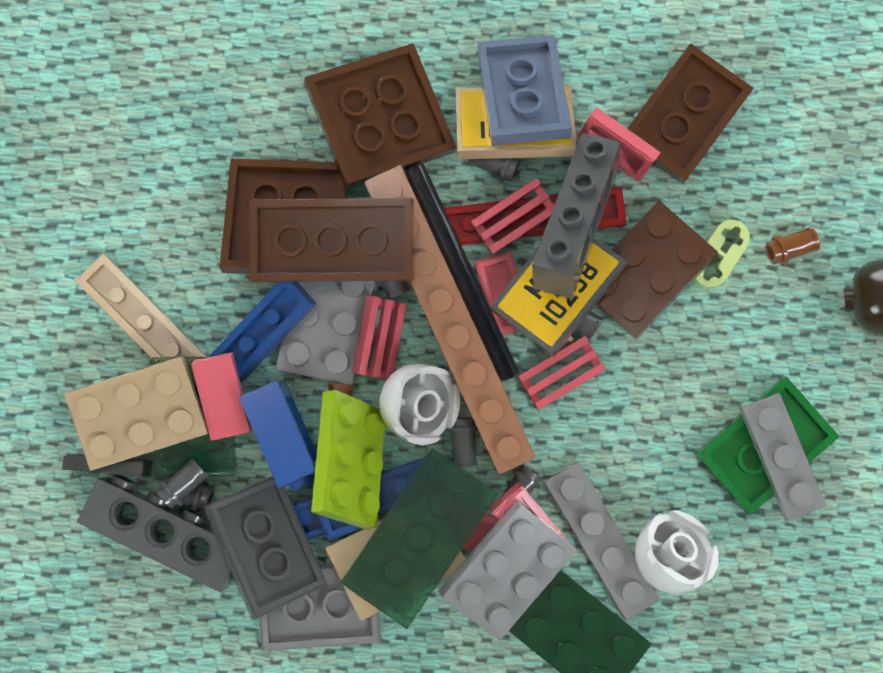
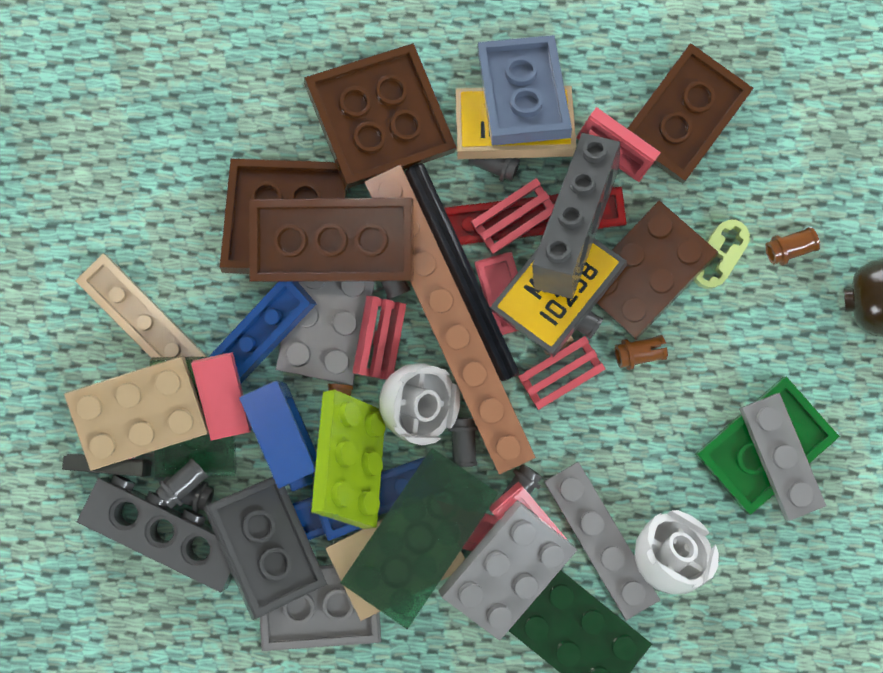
(640, 352): none -> dark orange pin

